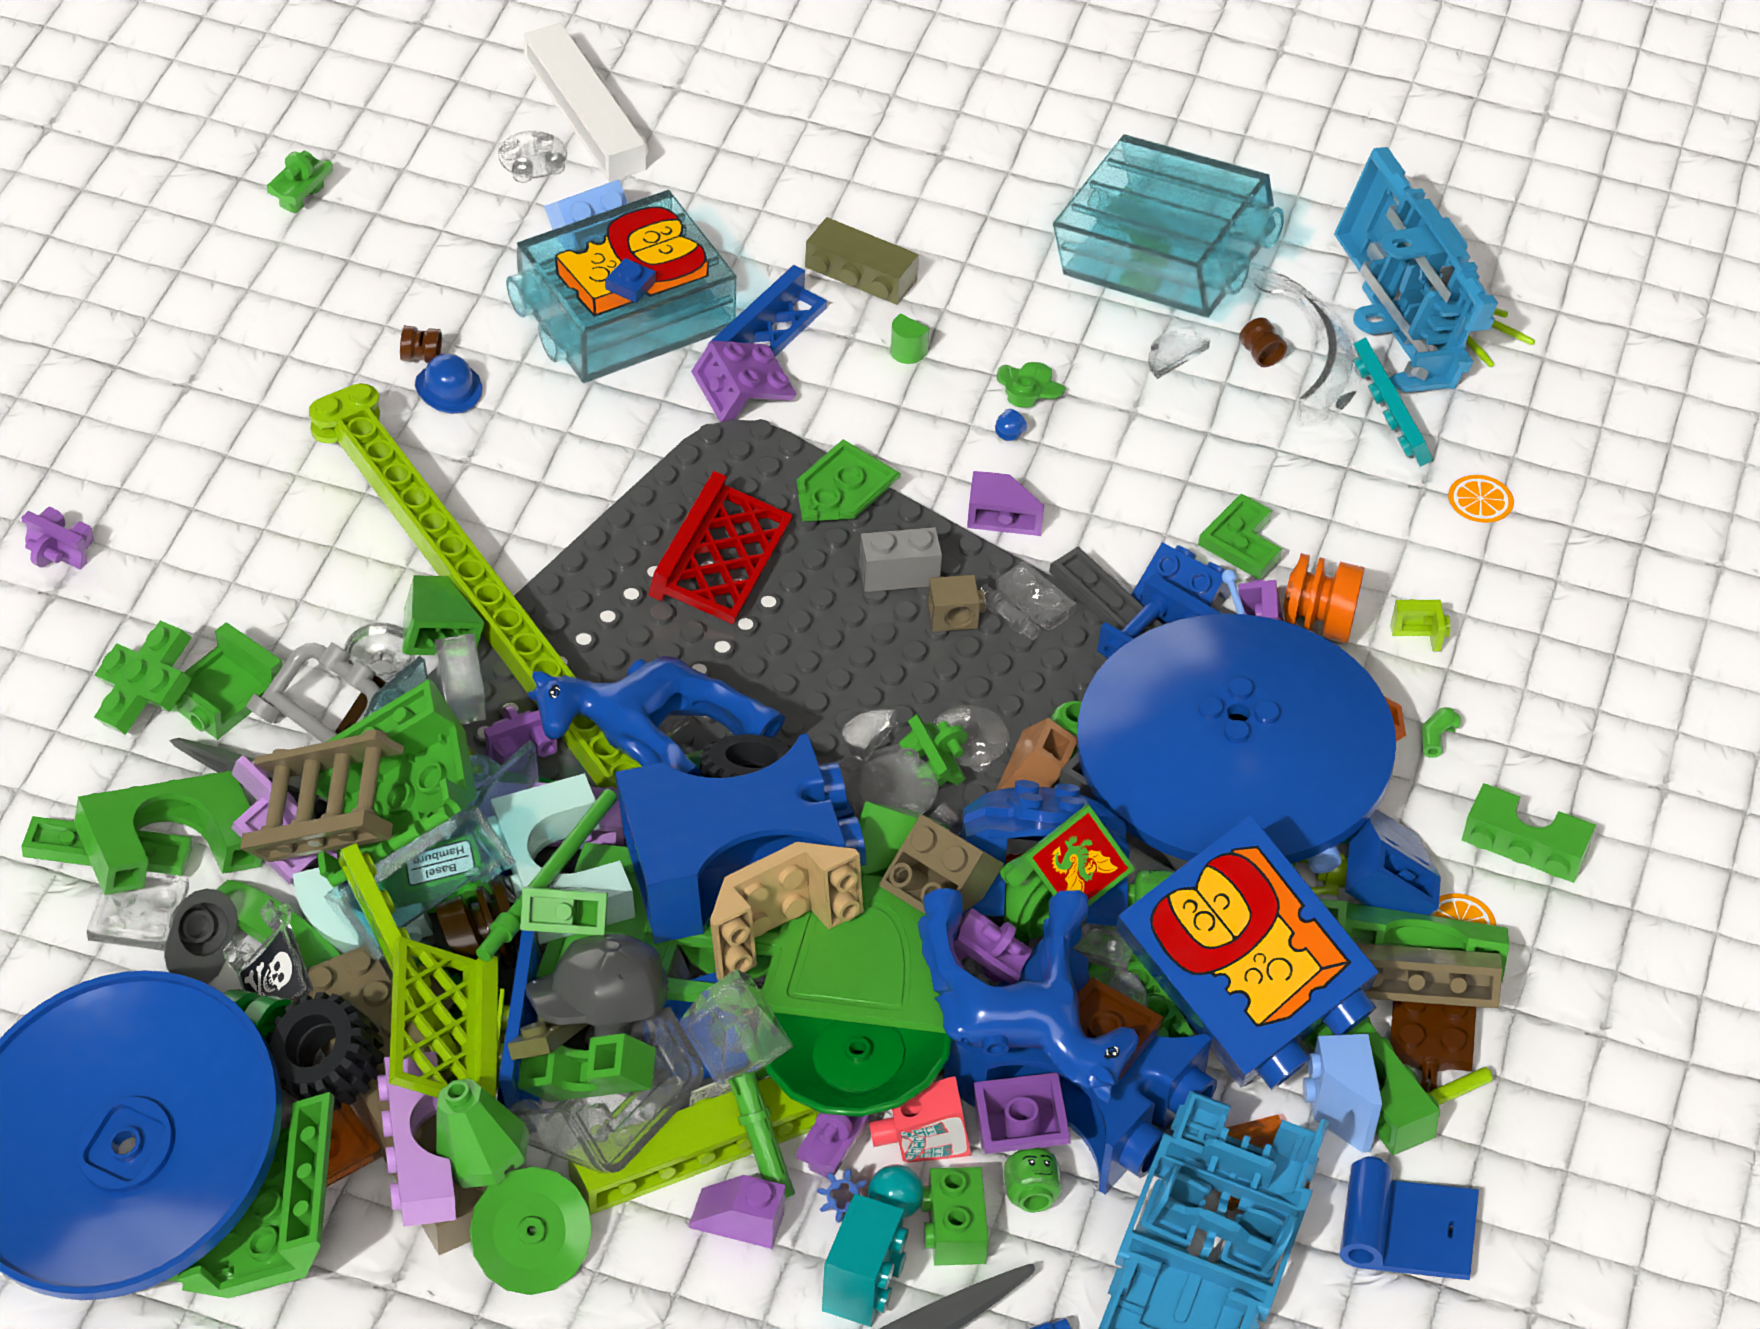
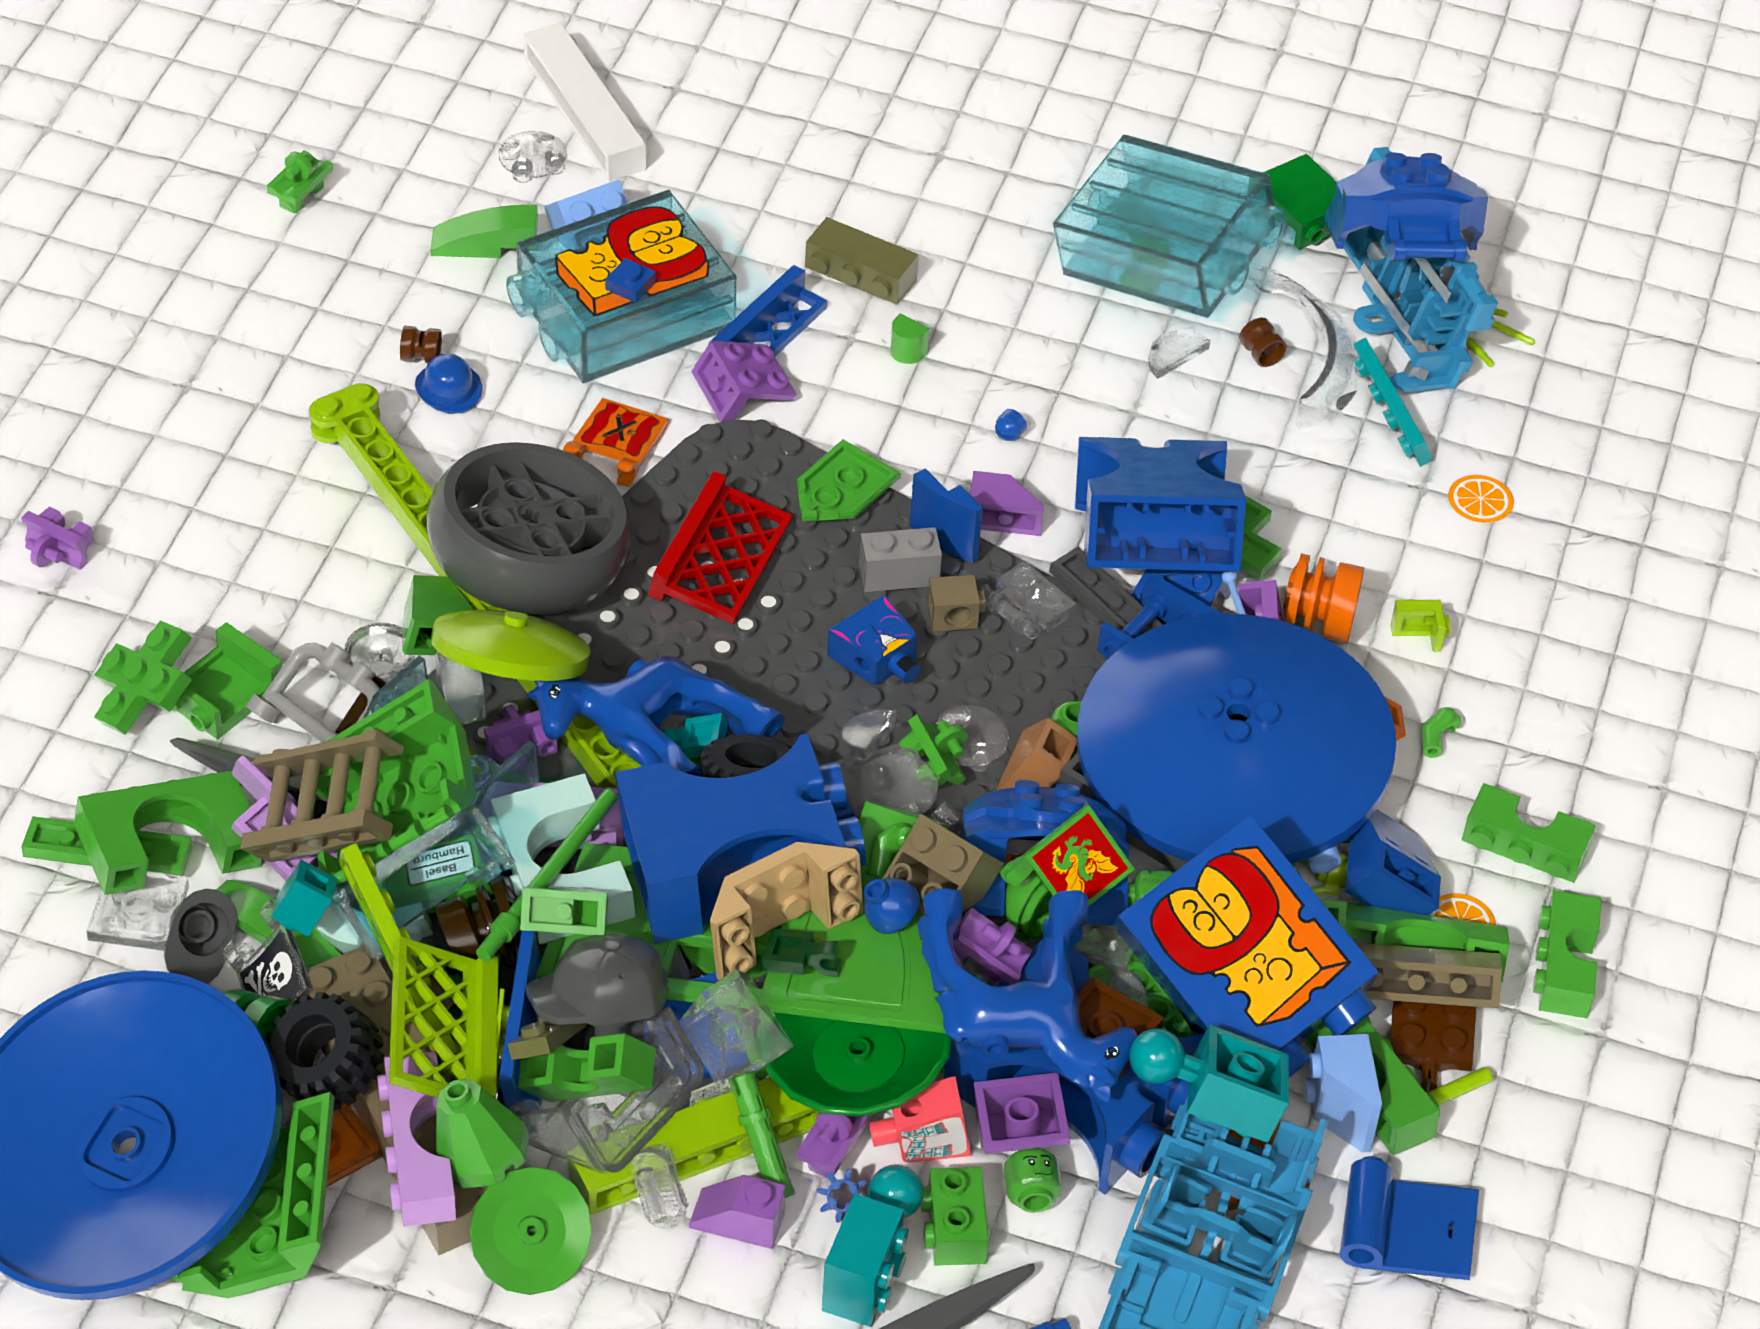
(304, 898): none -> teal brick
(485, 231): none -> bright green slope
(510, 645): none -> lime dish
(529, 528): none -> dark grey wheel
(619, 434): none -> orange flag
(659, 1186): none -> clear piece
(698, 733): none -> teal plate
(796, 950): none -> dark green plate
(875, 643): none -> blue torso
(886, 845): none -> bright green arm
(890, 904): none -> blue brick
(951, 512): none -> blue slope
(1028, 383): bright green plate -> none
(1159, 505): none -> blue brick
(1227, 1077): none -> teal brick
(1304, 196): none -> green panel
(1415, 203): none -> blue piece
(1565, 980): none -> bright green arch

